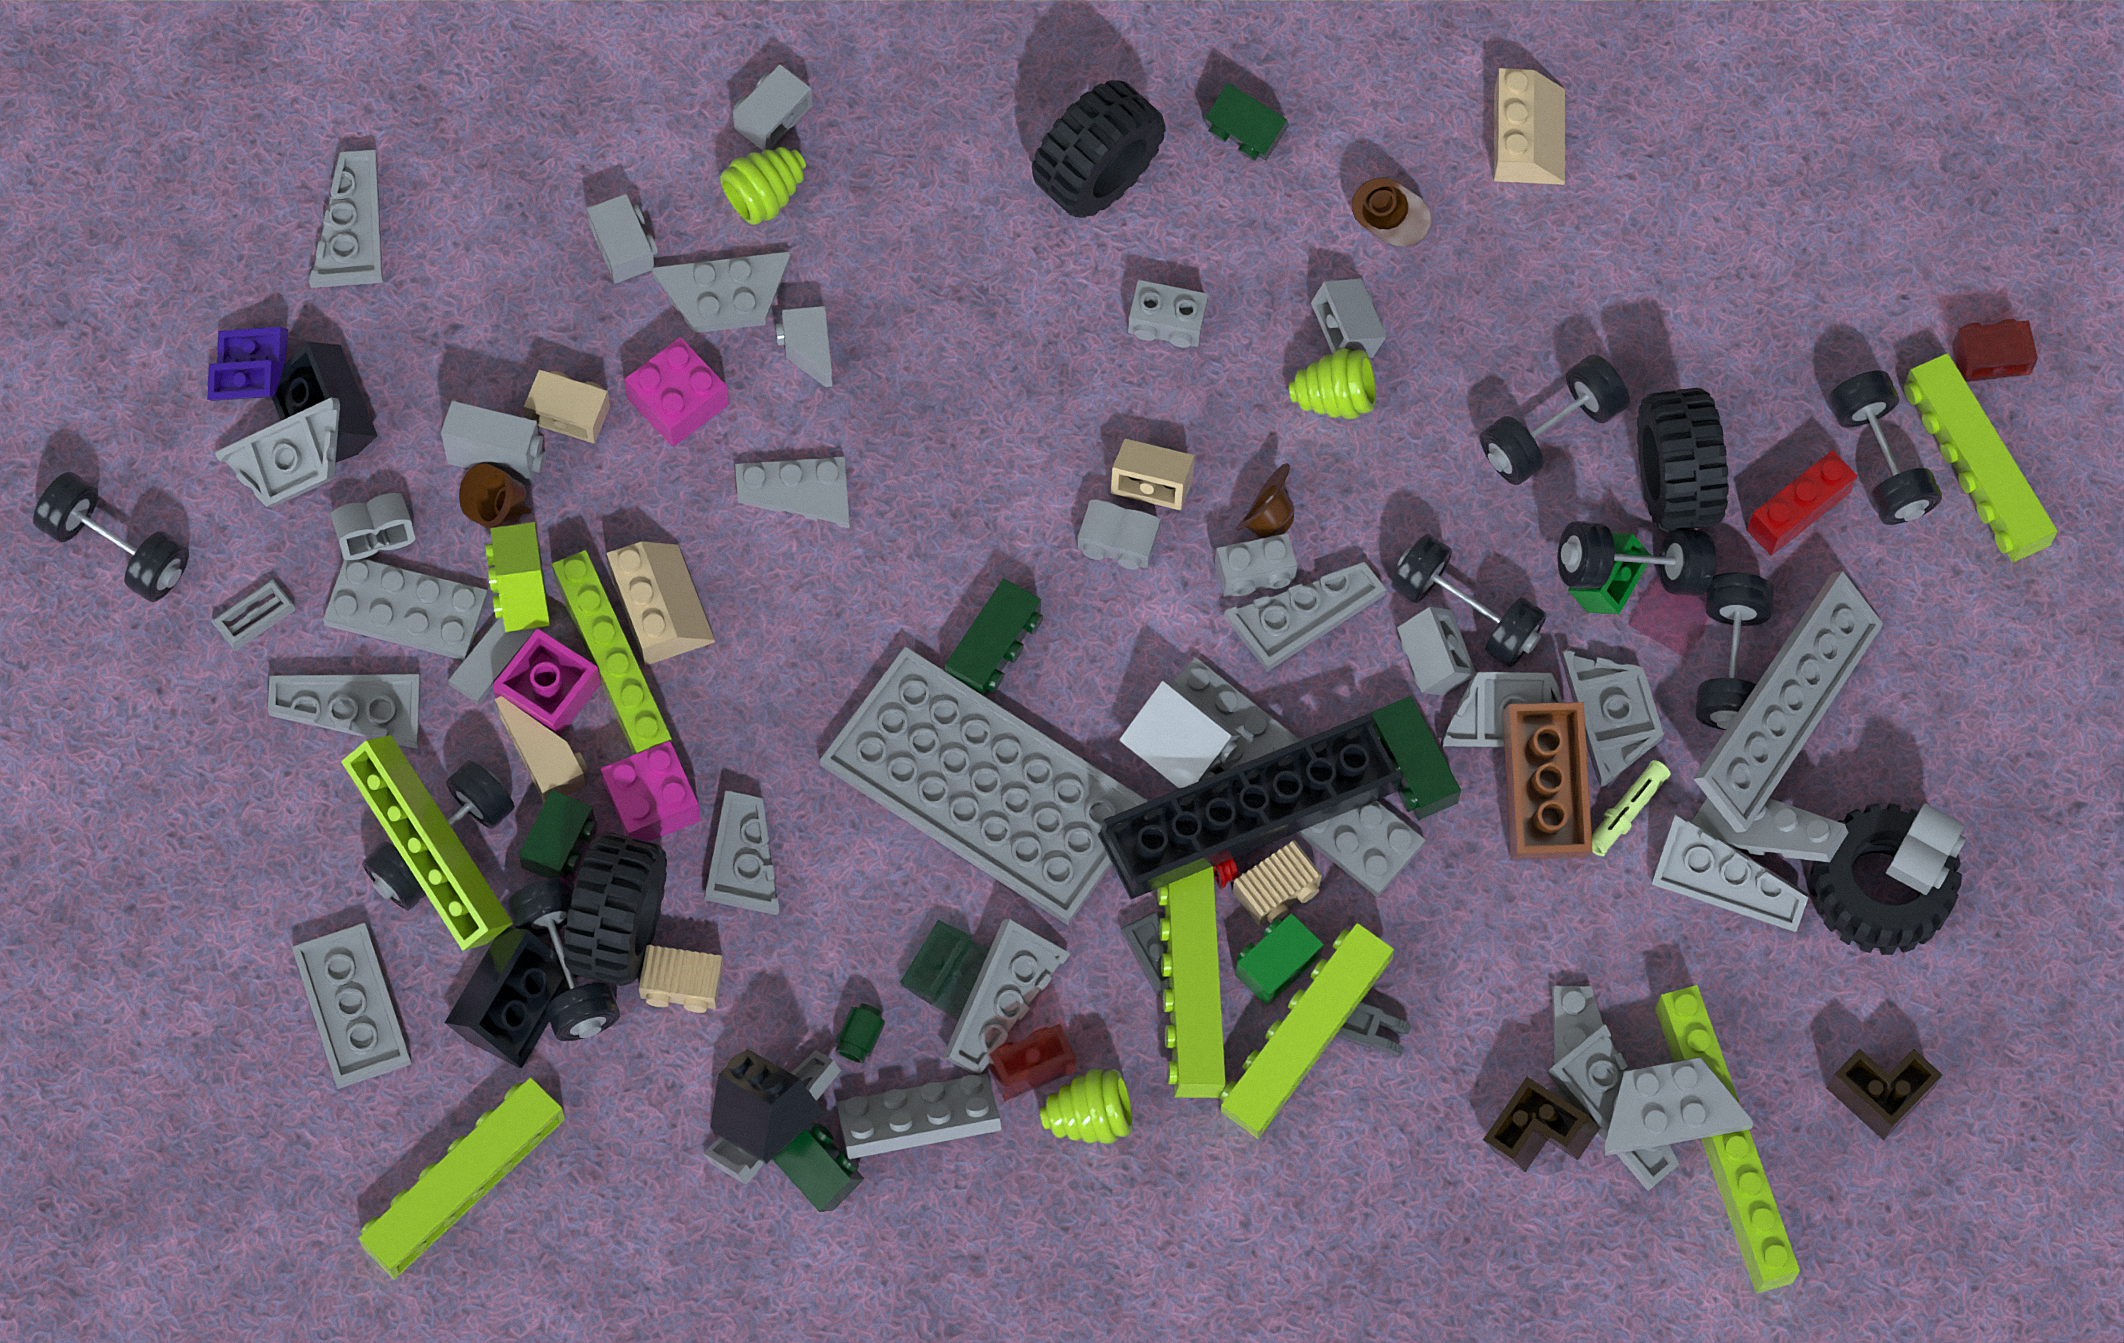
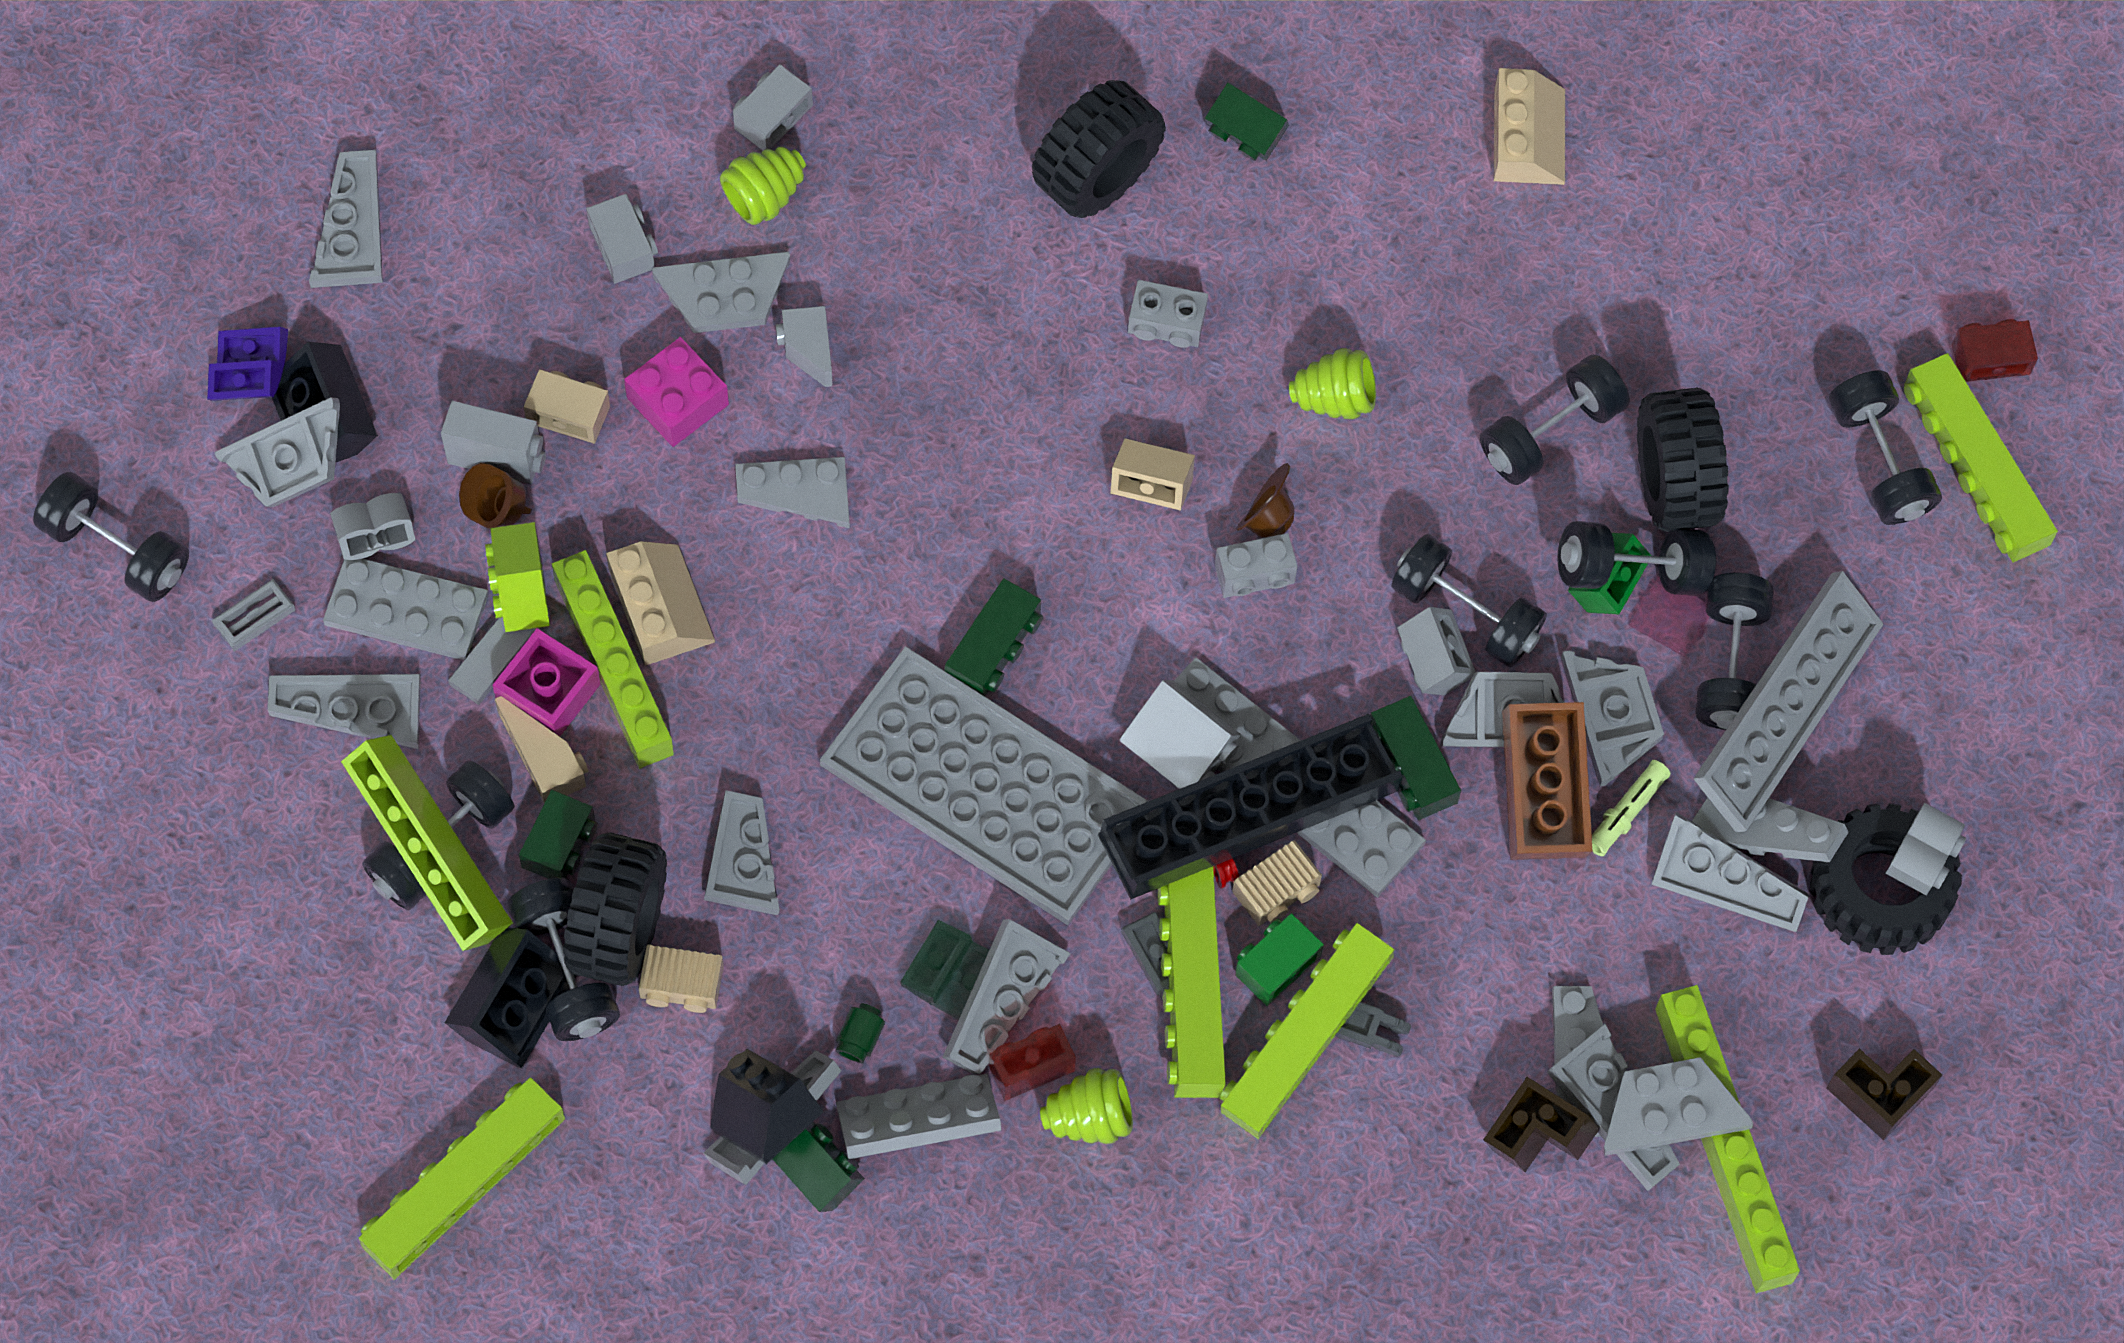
(351, 1005): light grey plate -> none
(650, 793): dark pink brick -> none
(1118, 534): light grey brick -> none
(1290, 621): light grey wing -> none
(1348, 316): light grey brick -> none
(1391, 212): reddish brown piece -> none
(1801, 502): red brick -> none

